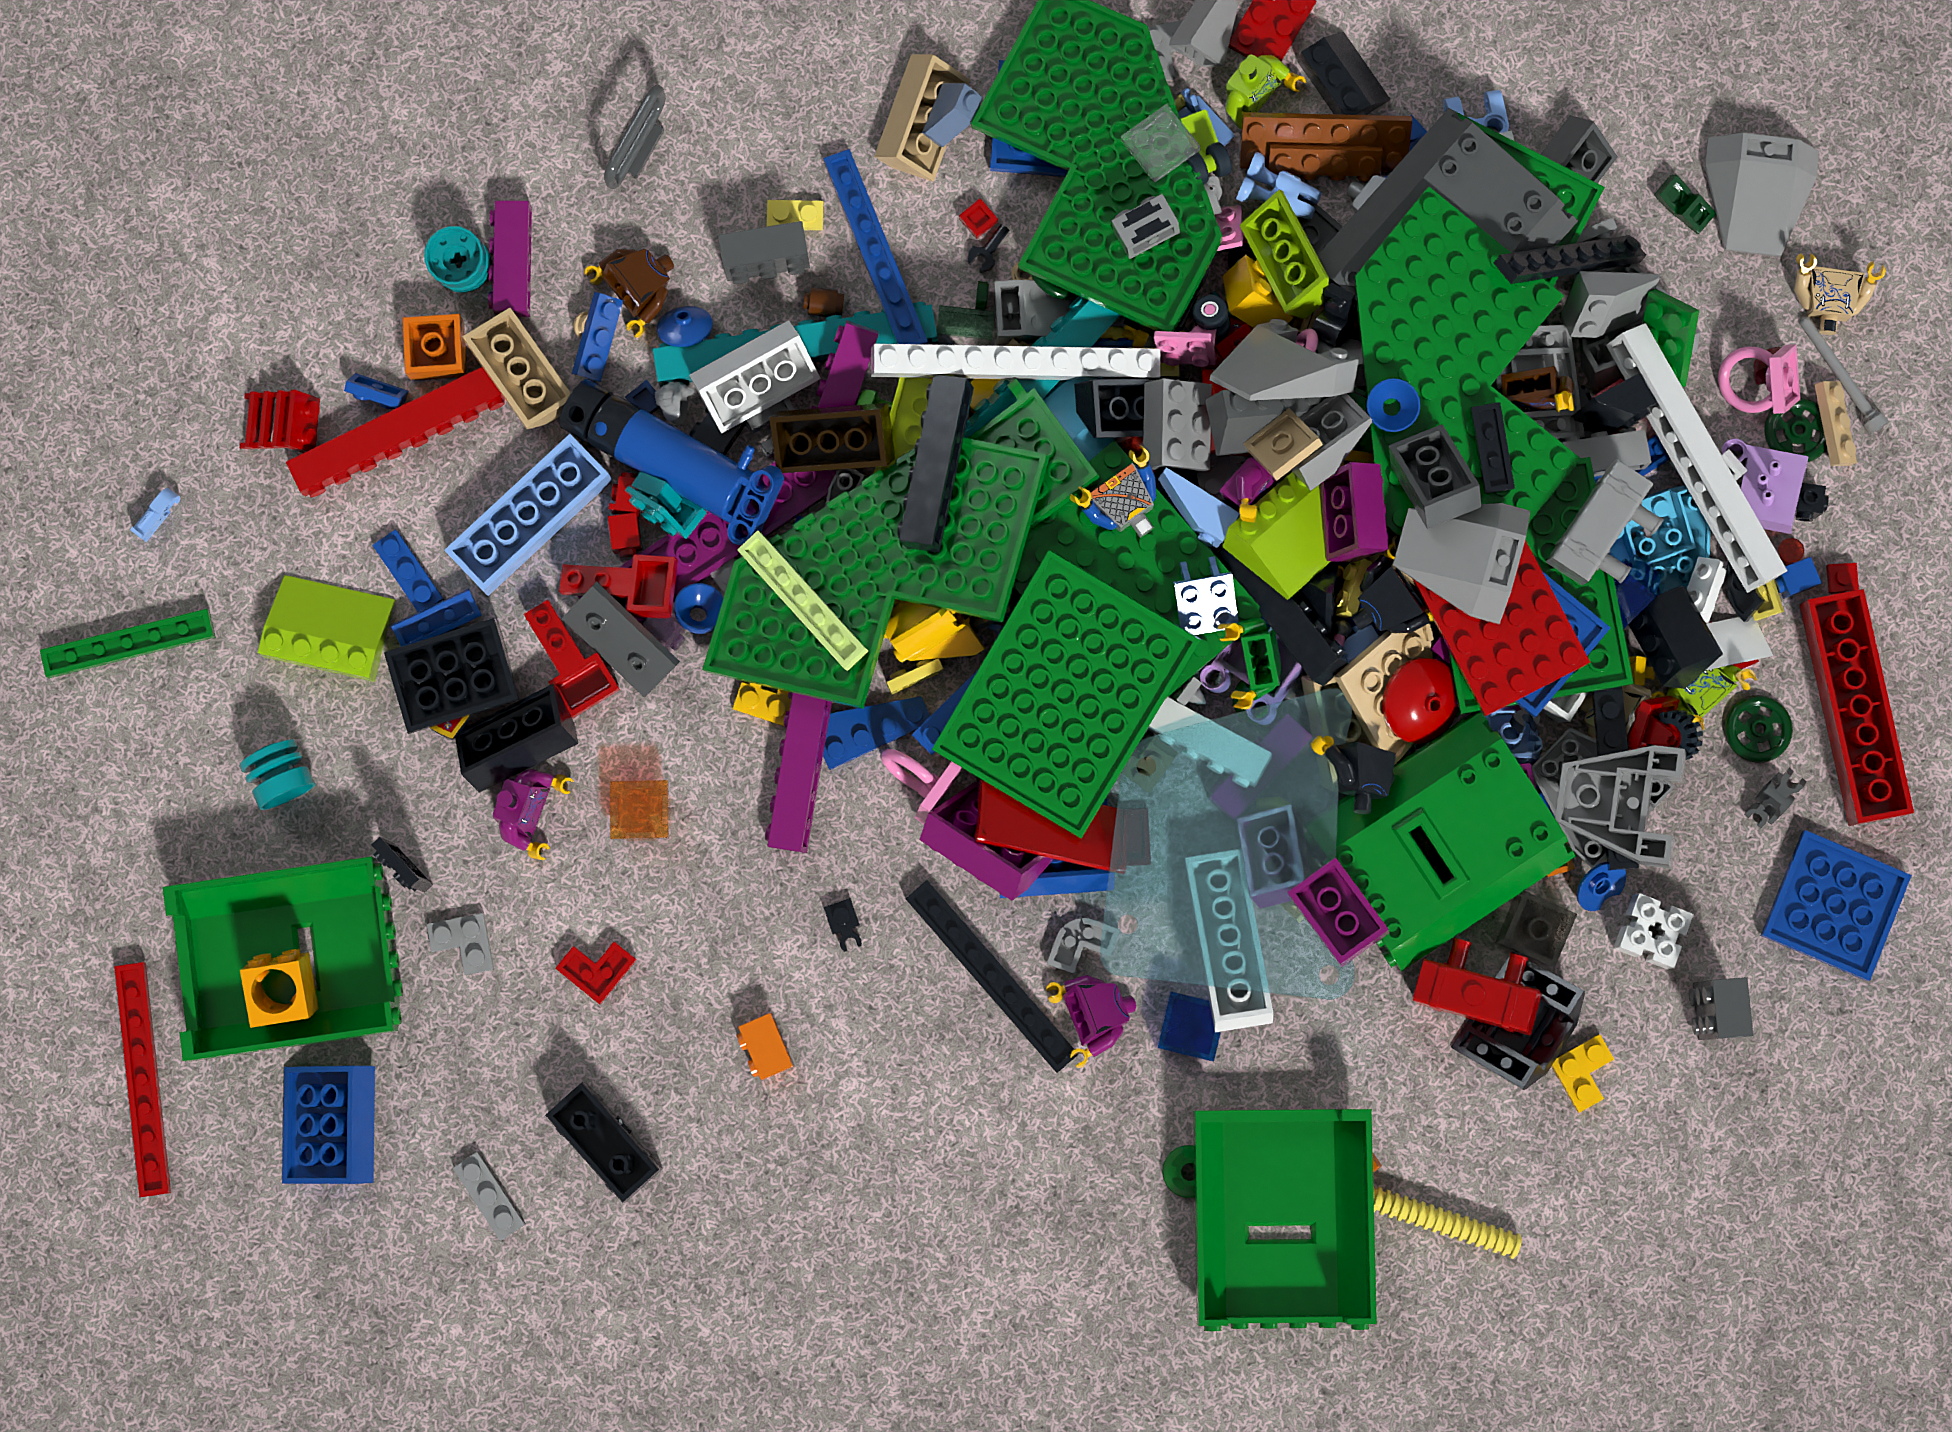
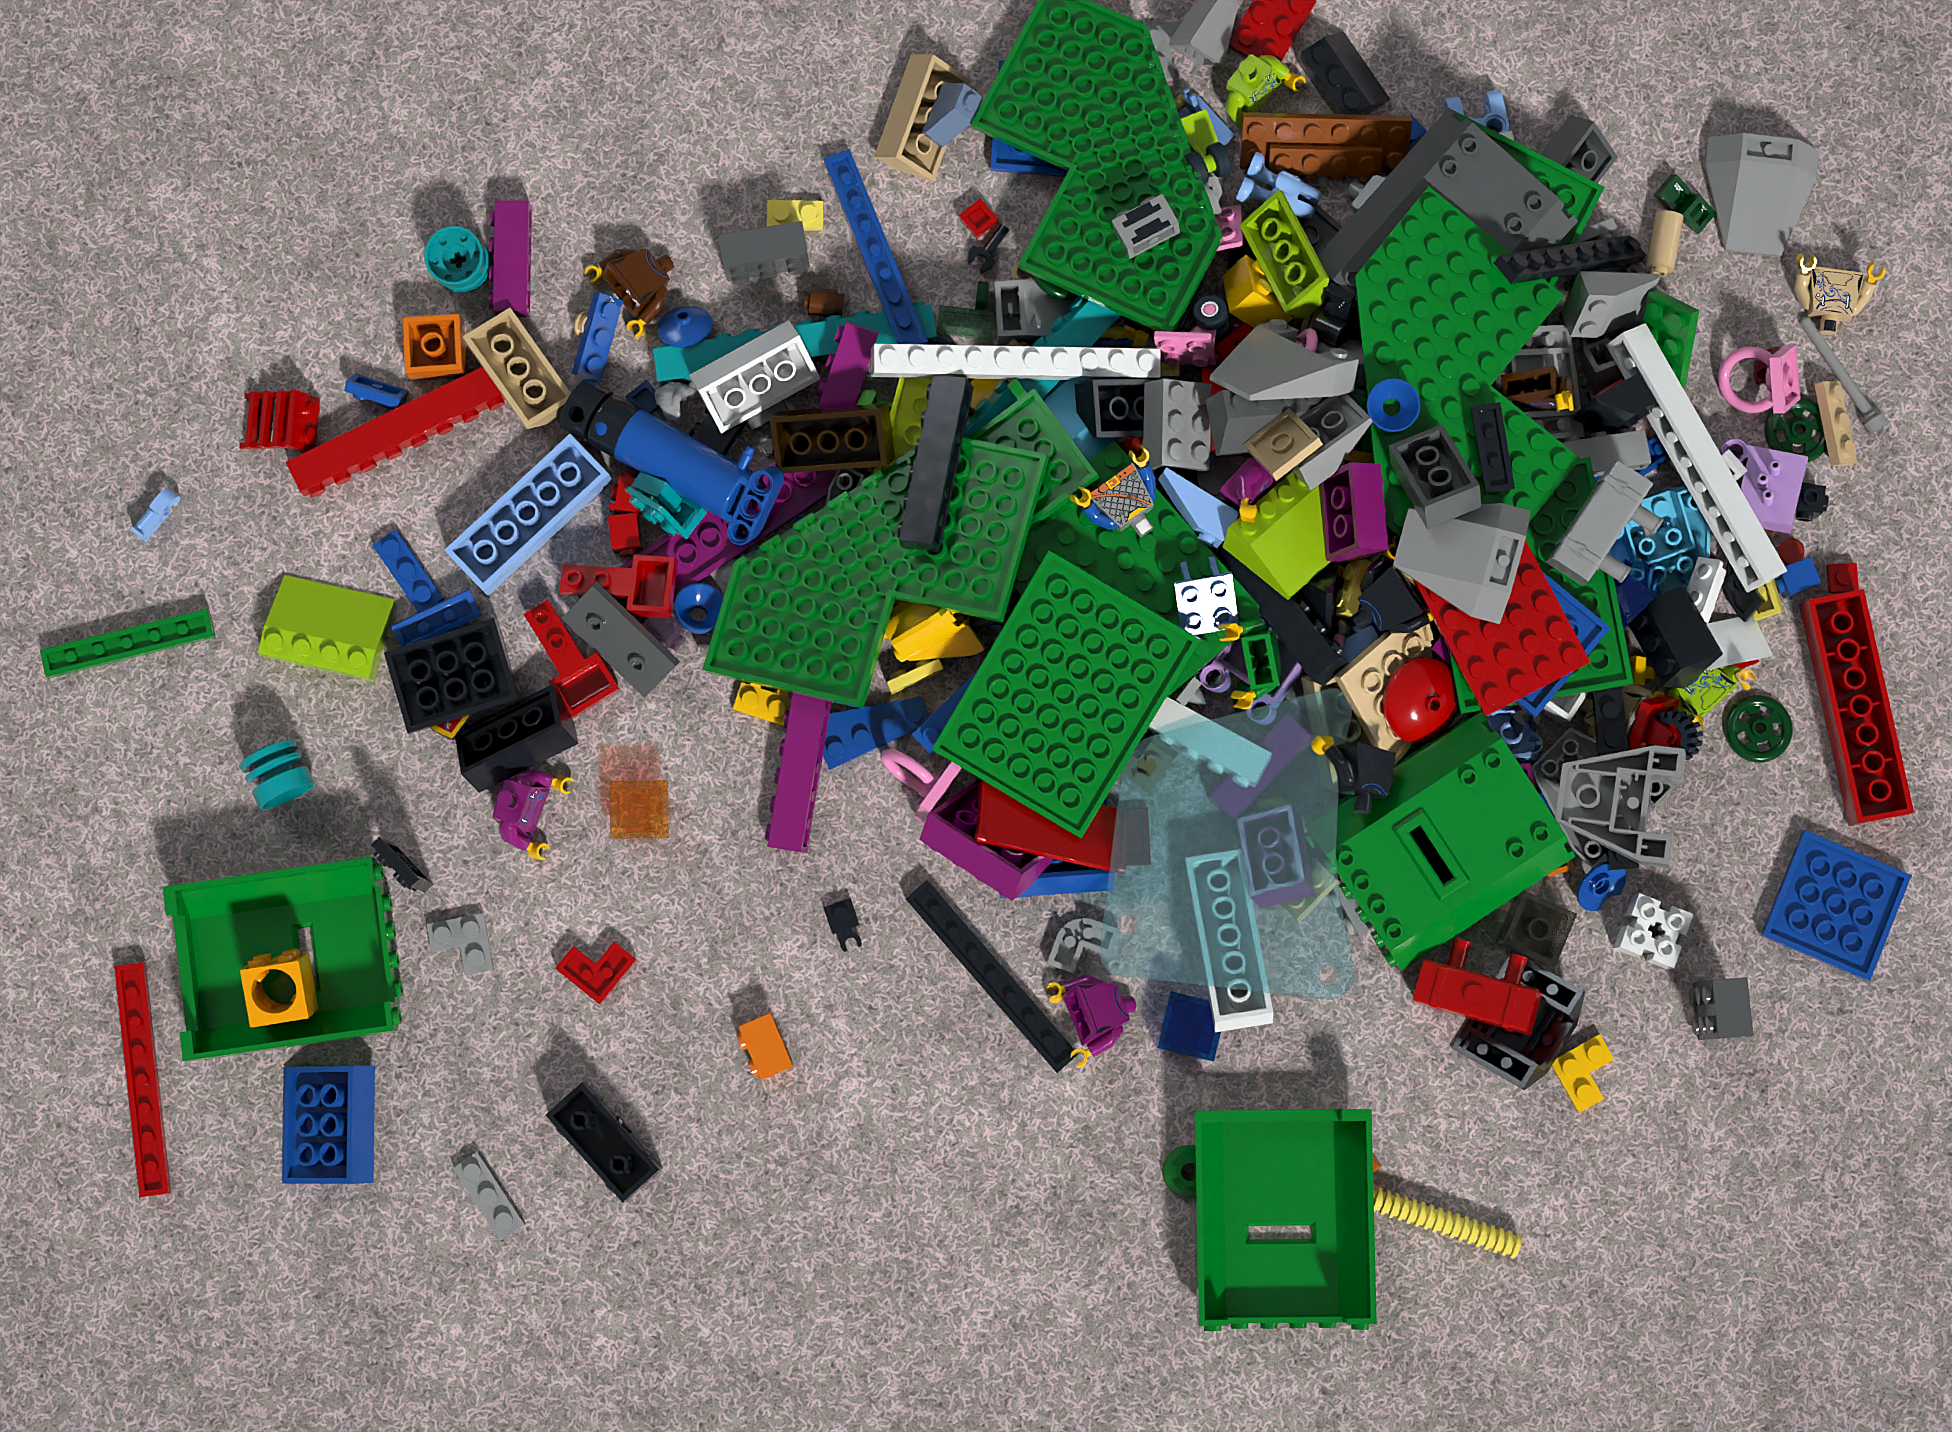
(637, 140): dark grey bar -> none
(802, 600): yellowish green plate -> none
(1160, 143): clear plate -> none
(1338, 912): magenta brick -> none
(1664, 242): none -> tan brick
(1775, 798): dark grey pin -> none

